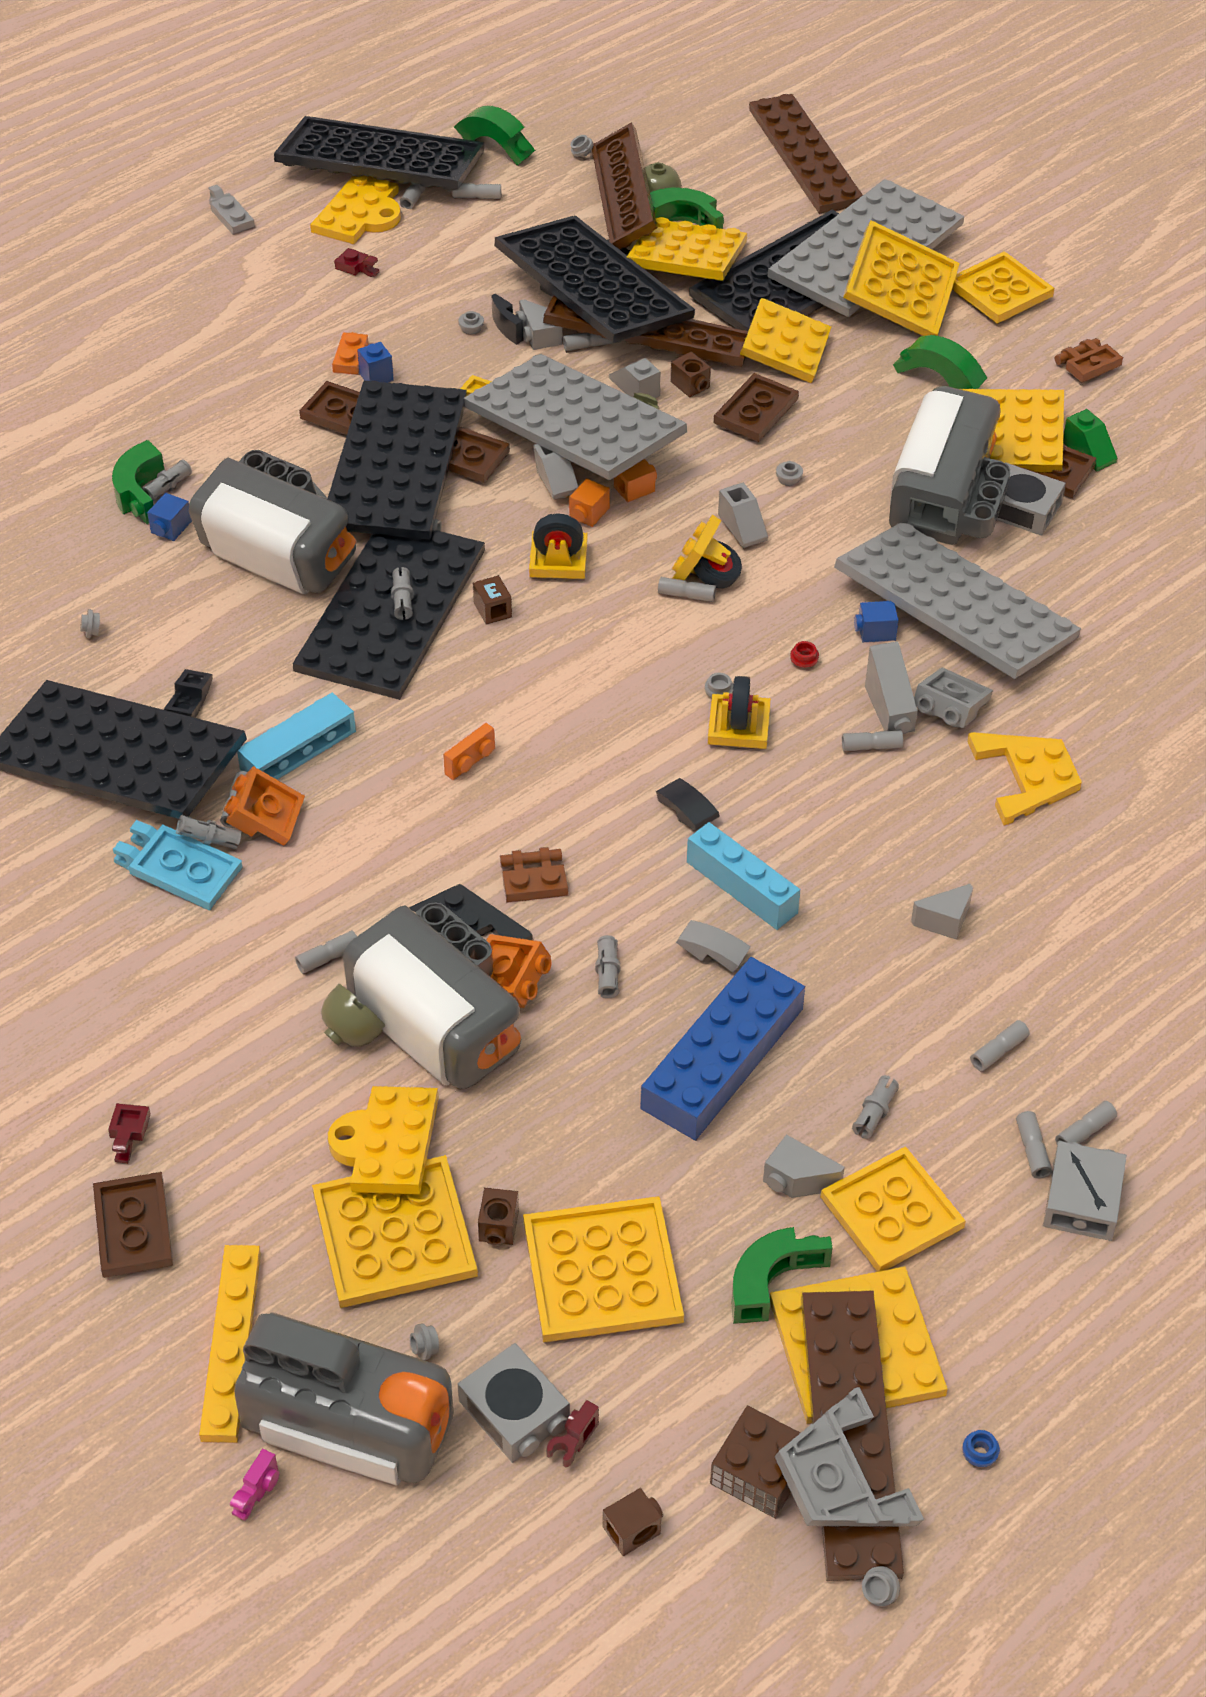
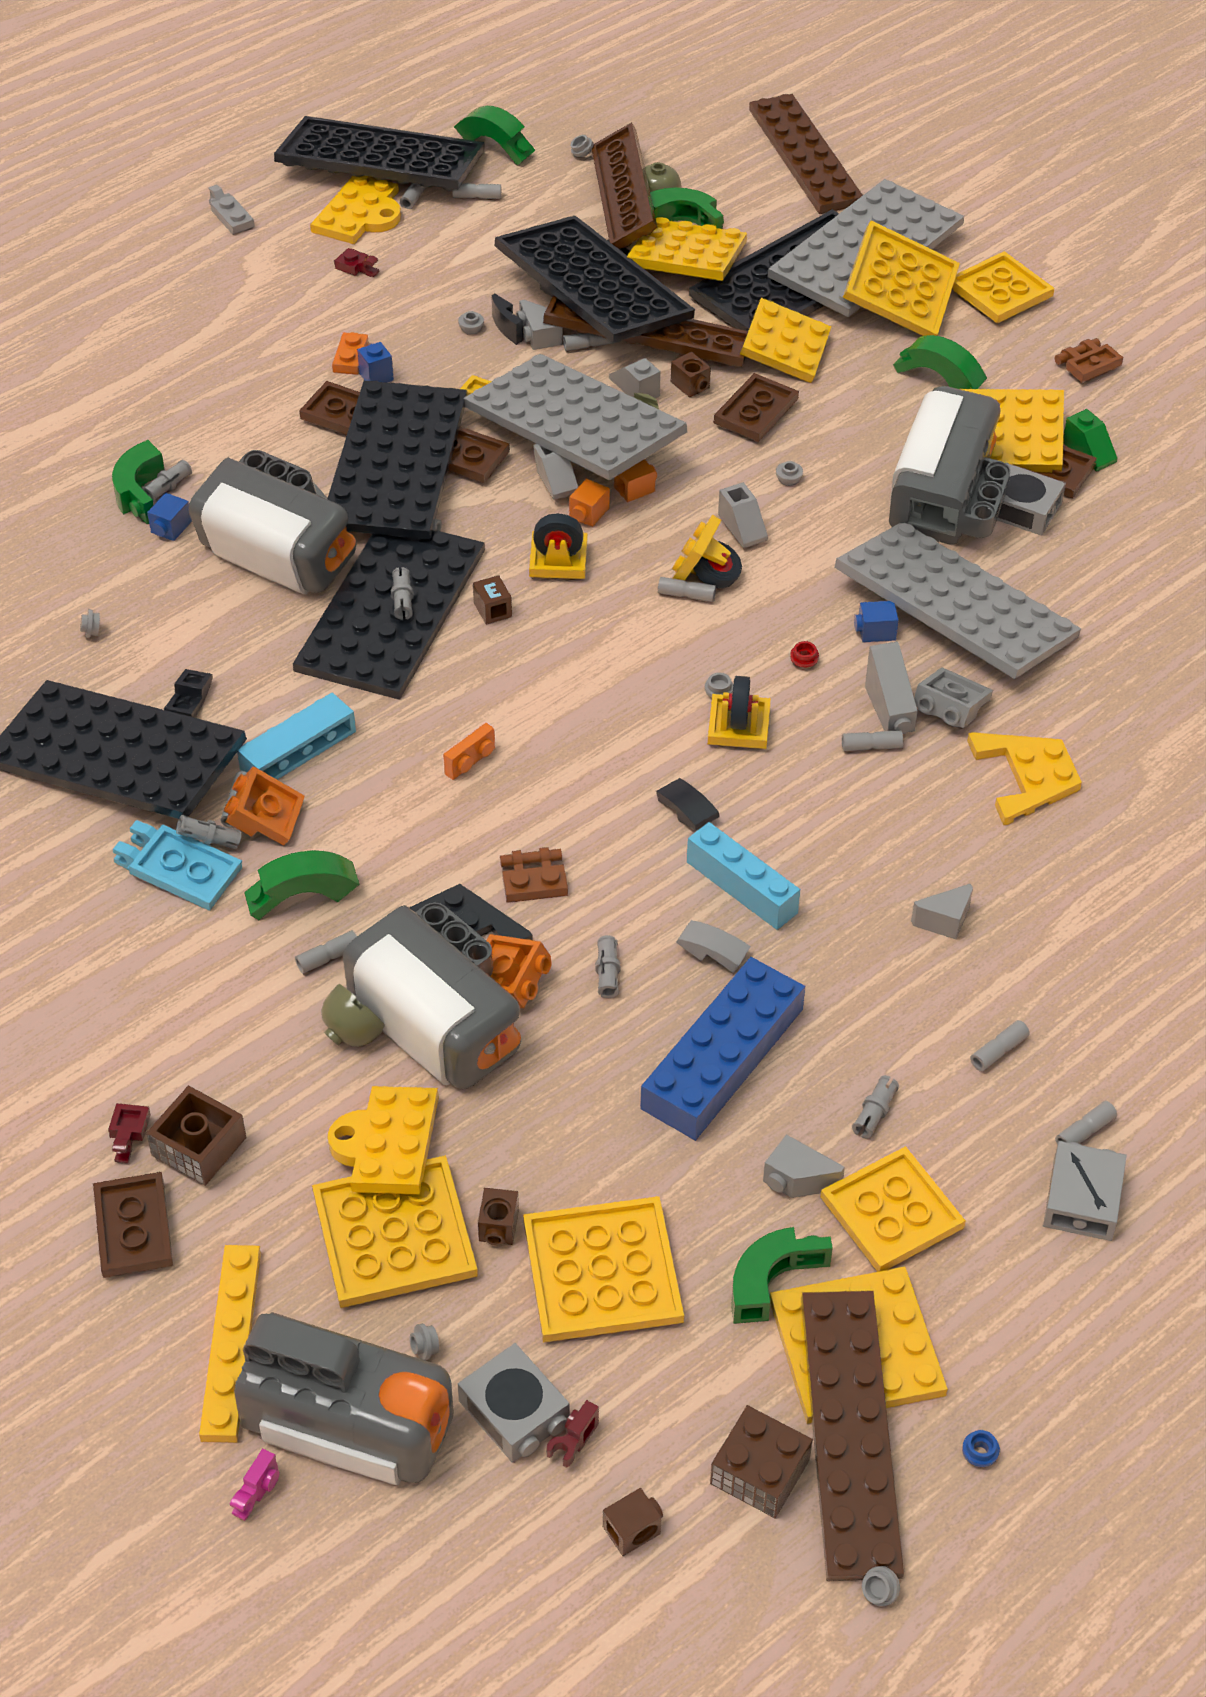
(196, 1135): none -> reddish brown brick
(301, 873): none -> green arch
(829, 1479): light grey wing -> none
(1032, 1140): light grey piece -> none

